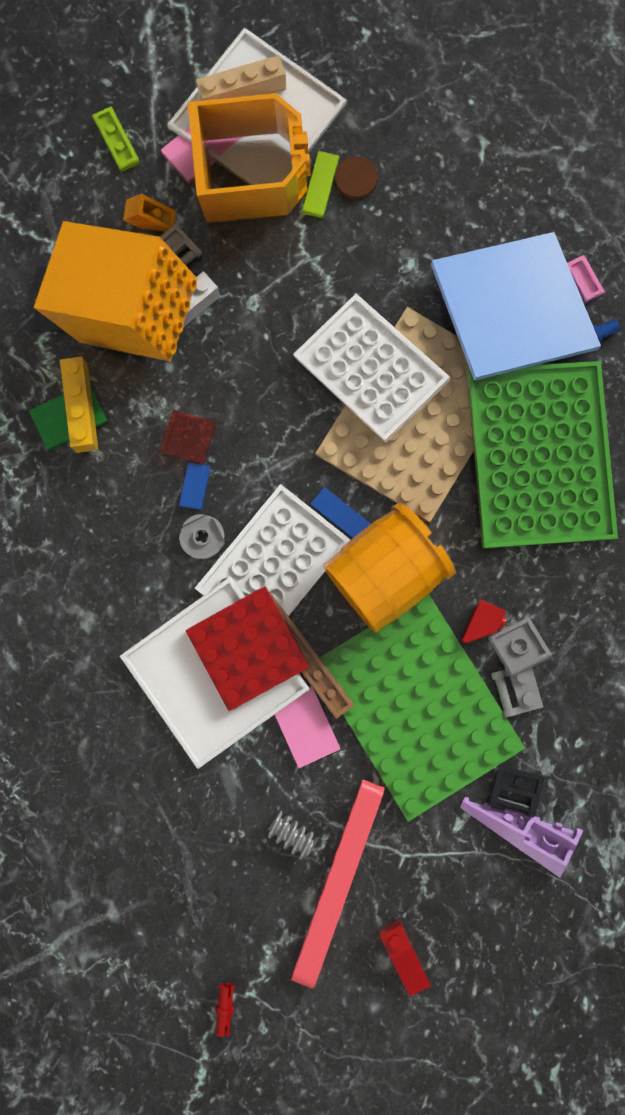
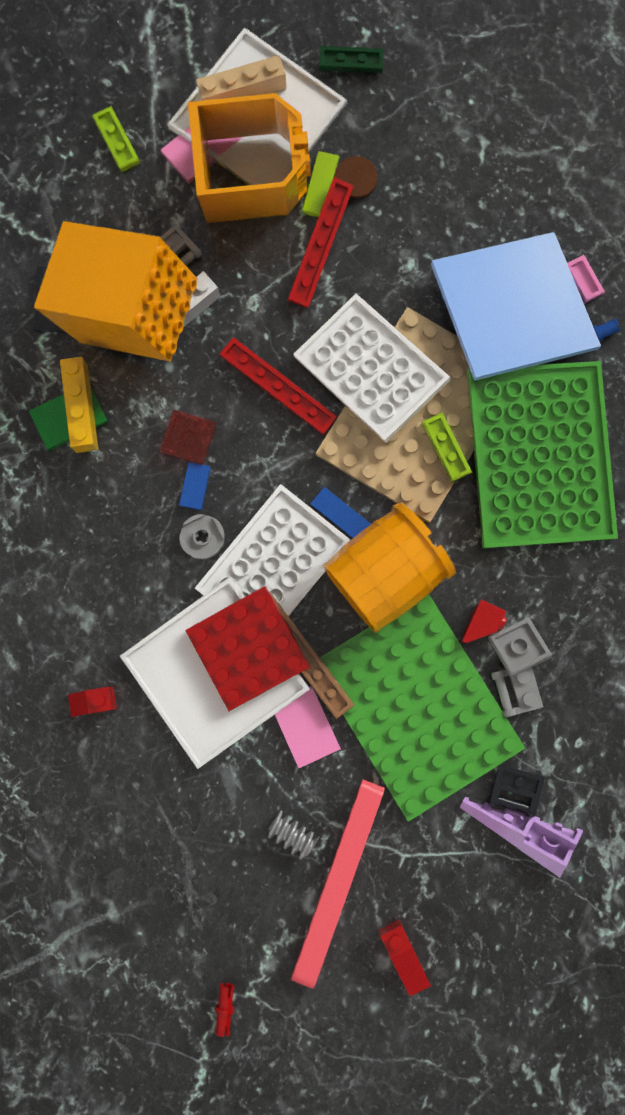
(92, 701): none -> red slope
(148, 213): light orange slope -> none
(278, 386): none -> red plate
(320, 242): none -> red plate
(351, 59): none -> dark green plate
(446, 447): none -> lime tile

